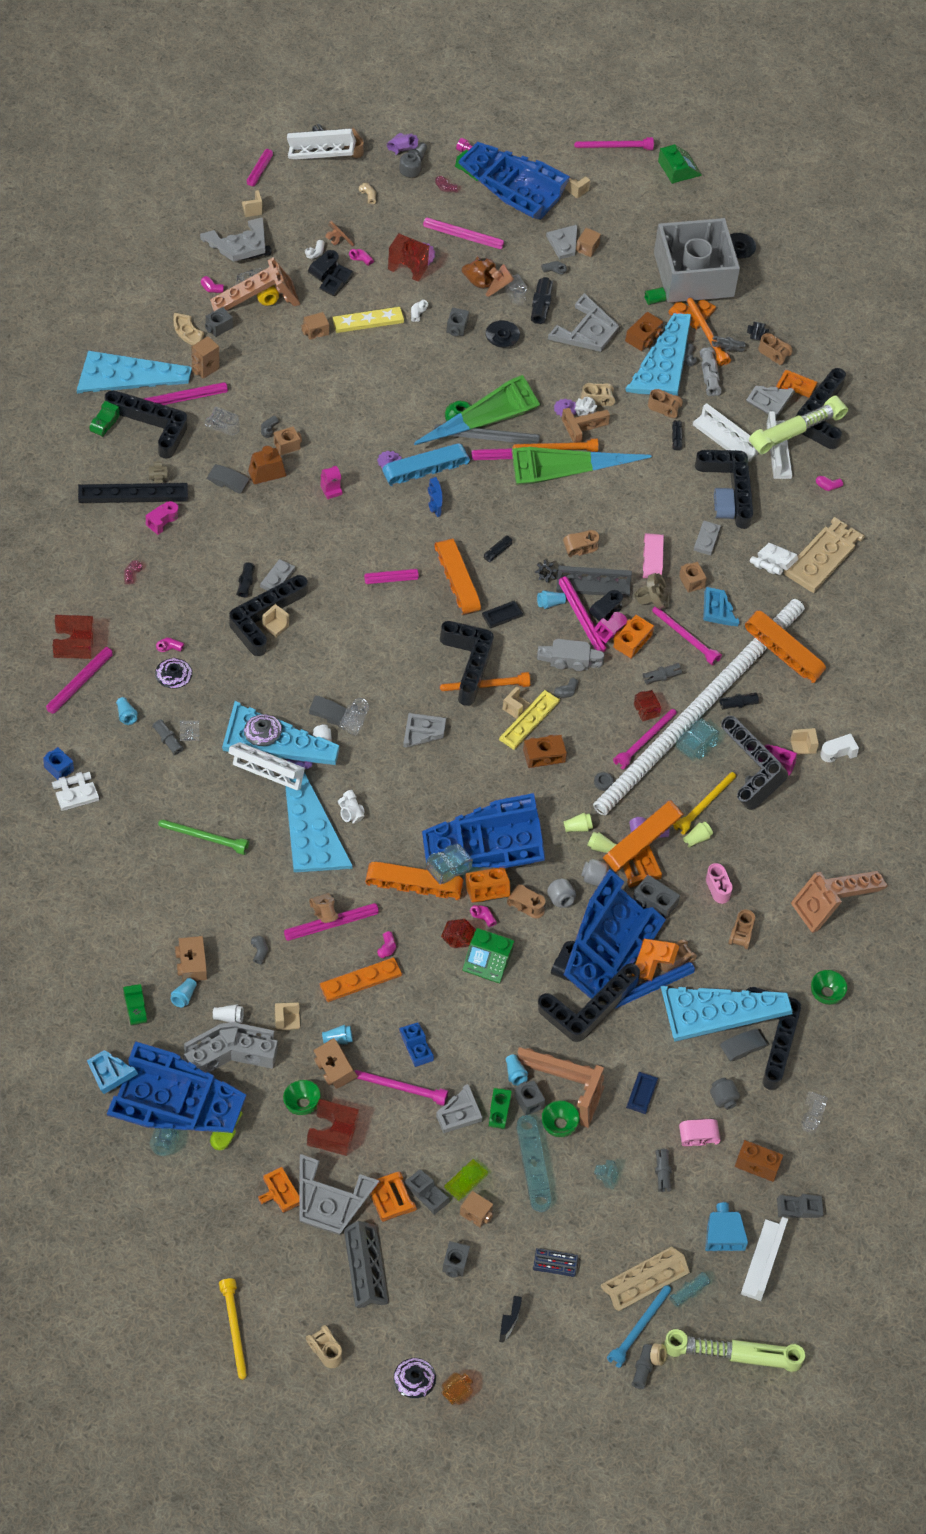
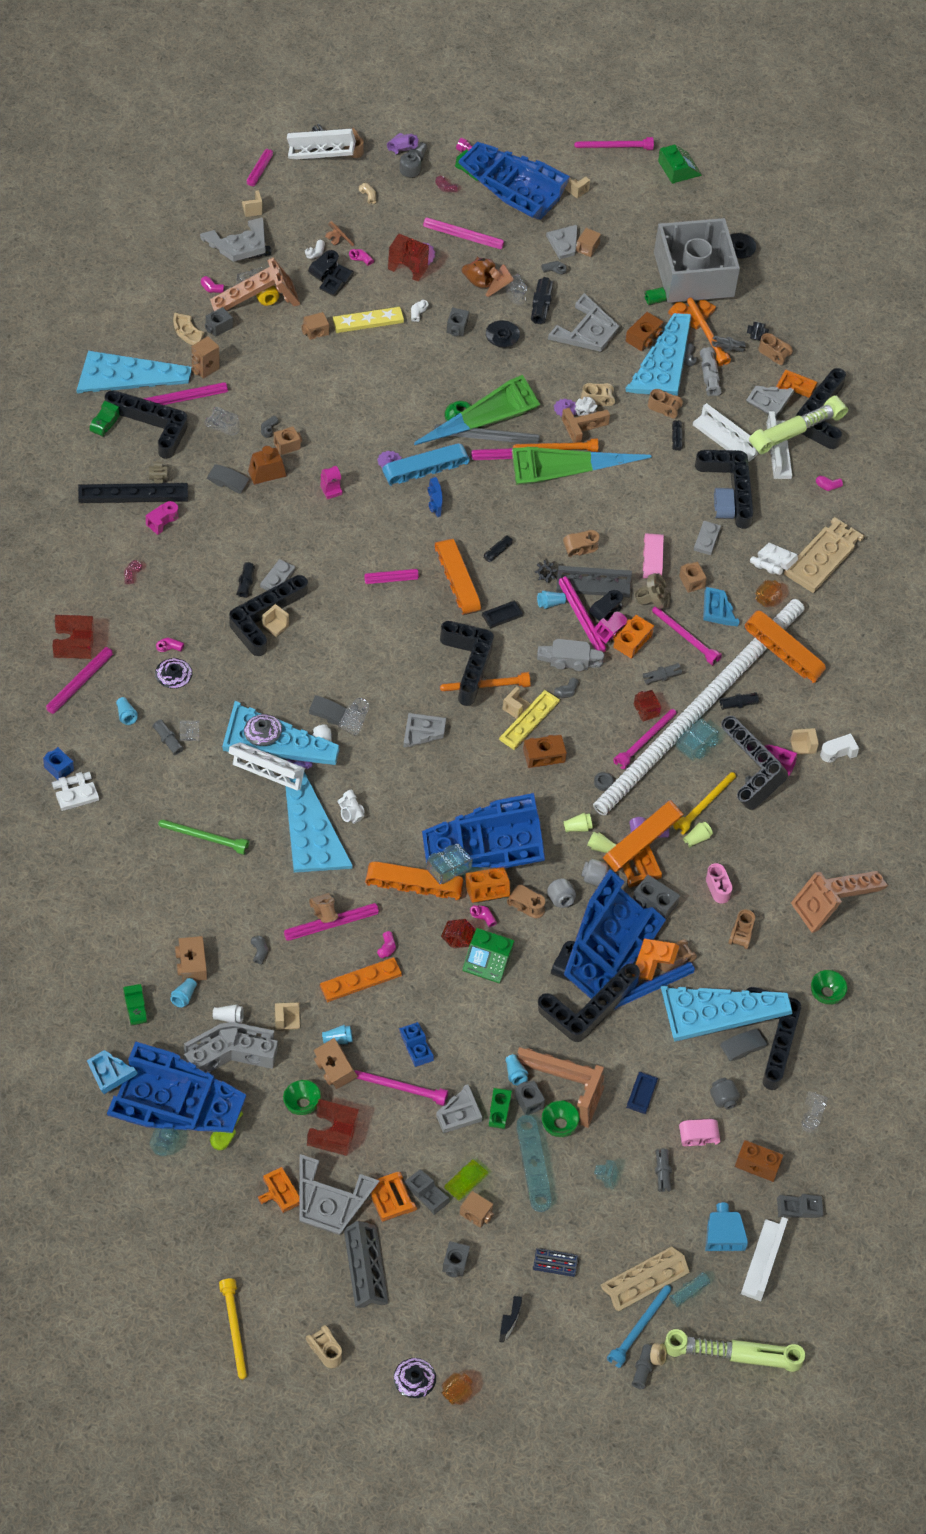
(769, 593): none -> clear orange head

